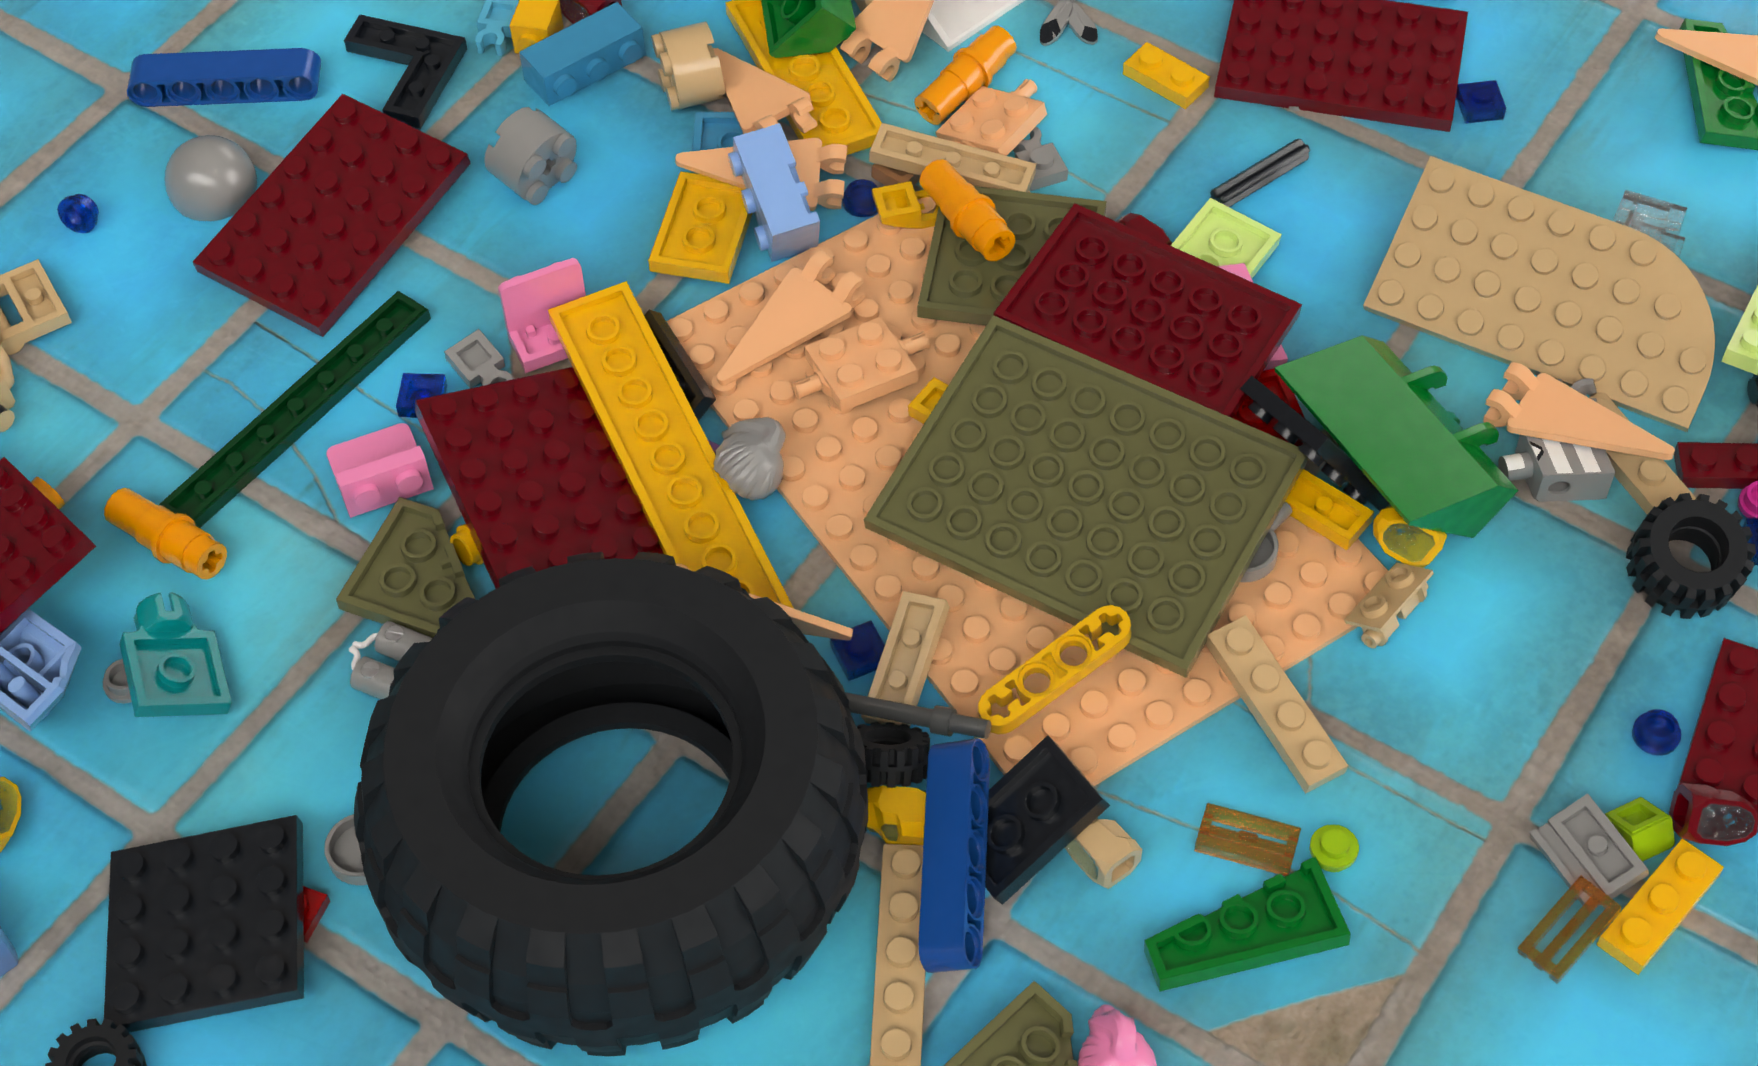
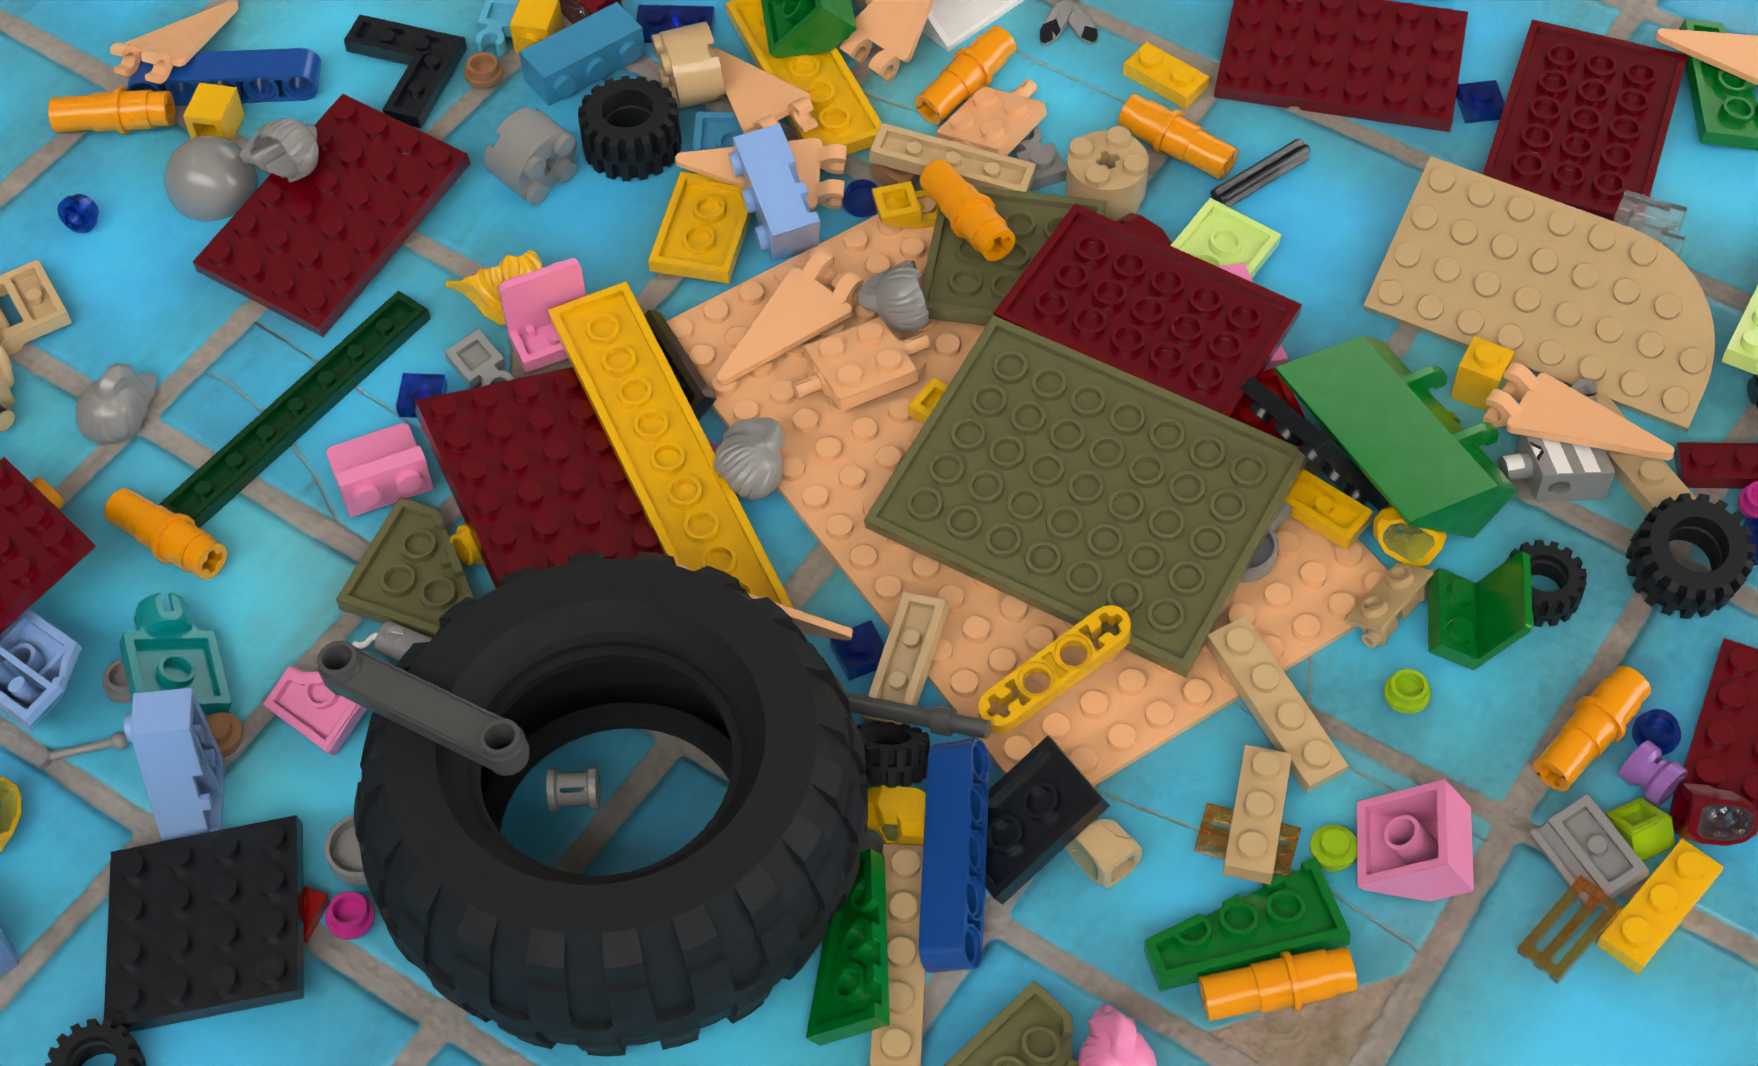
(42, 758): none -> light grey hinge
(112, 111): none -> light orange piece
(115, 404): none -> light grey hair
(172, 44): none -> light nougat flag
(177, 762): none -> light blue wedge
(214, 111): none -> yellow brick
(226, 731): none -> medium nougat plate
(283, 148): none -> light grey hair
(314, 709): none -> bright pink tile
(349, 915): none -> dark pink plate
(423, 708): none -> dark grey piece
(483, 70): none -> medium nougat plate
(484, 284): none -> yellow hair
(558, 797): none -> light grey bush
(629, 128): none -> black tyre
(666, 17): none -> clear blue plate
(853, 962): none -> green wing
(896, 297): none -> light grey hair
(1110, 169): none -> tan brick
(1177, 136): none -> light orange piece
(1257, 814): none -> tan plate
(1279, 983): none -> light orange piece
(1407, 691): none -> lime plate
(1416, 843): none -> bright pink slope
(1481, 372): none -> yellow brick
(1482, 618): none -> green bracket
(1563, 570): none -> black tyre
(1585, 117): none -> dark red plate
(1592, 727): none -> light orange piece
(1654, 775): none -> medium lavender wheel

